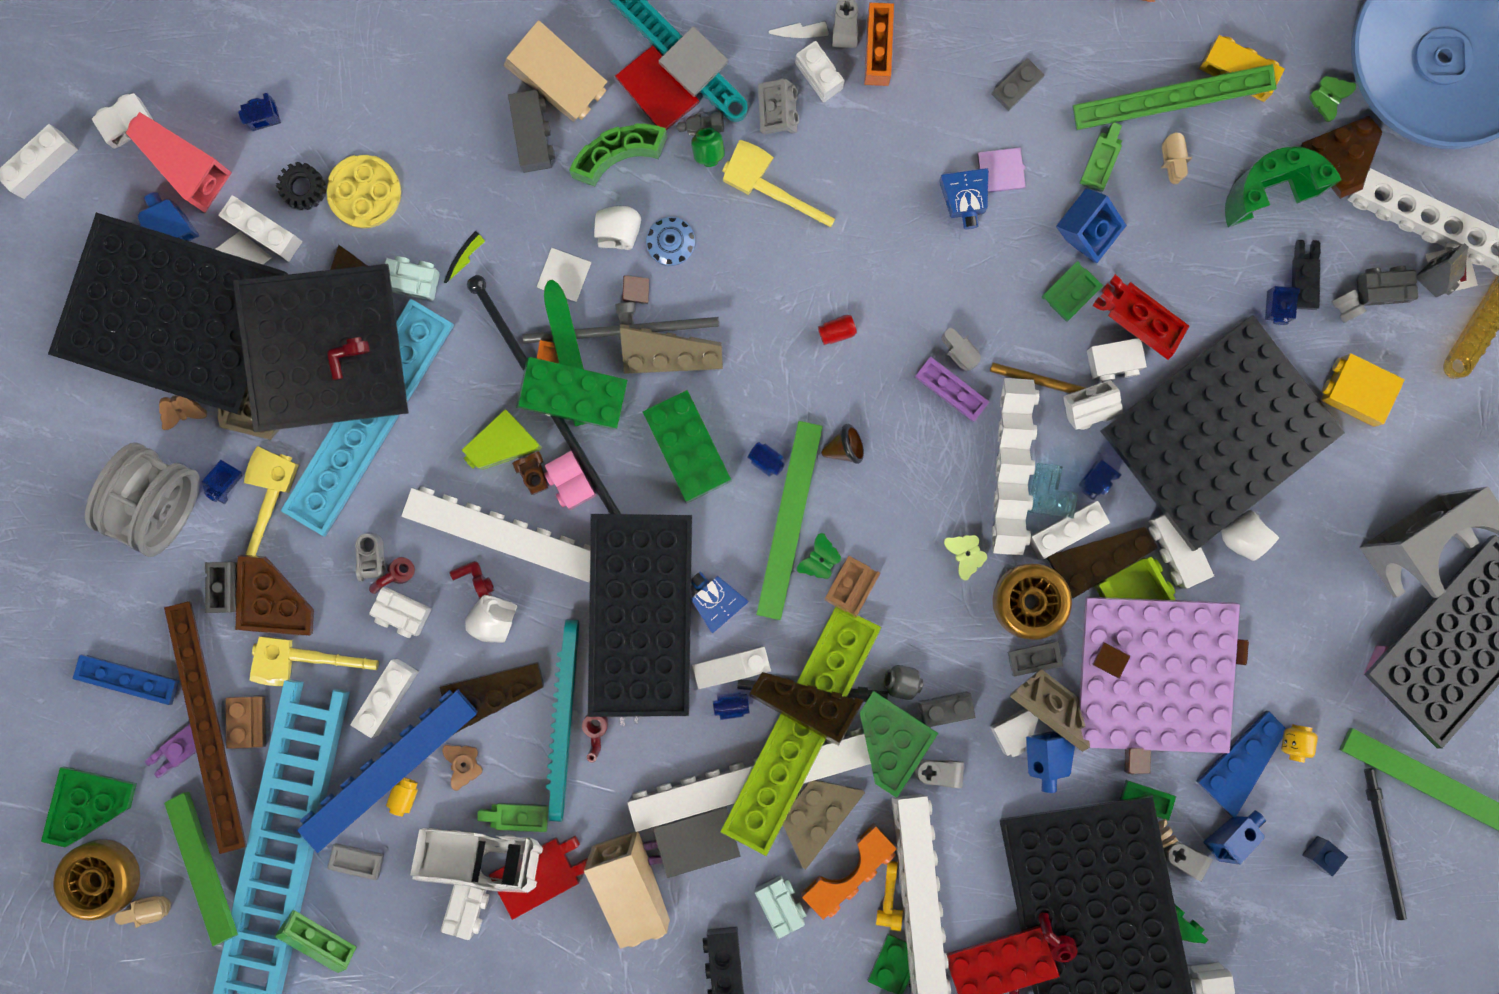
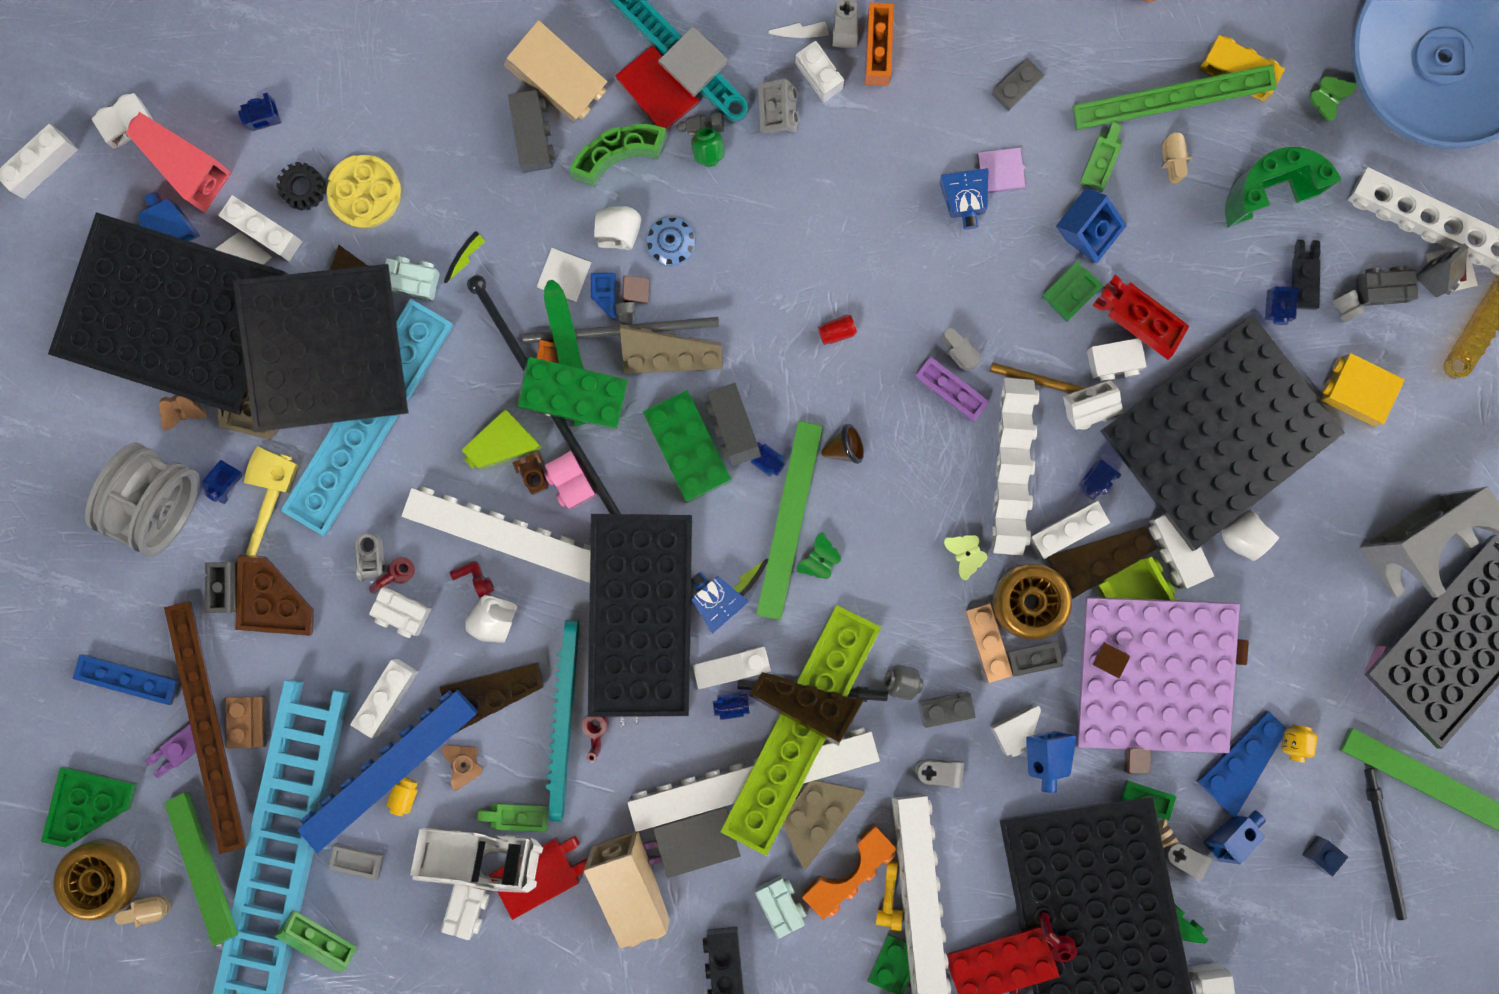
(274, 660): light yellow piece -> none
(354, 347): dark red plate -> none
(604, 292): none -> blue tile
(732, 425): none -> dark grey brick
(746, 173): light yellow piece -> none
(750, 577): none -> sticker
(852, 586): medium nougat plate -> none
(893, 742): green plate -> none
(989, 643): none -> light nougat plate
(1047, 497): clear light blue plate -> none
(1053, 706): dark tan wing -> none
(1350, 152): reddish brown plate -> none

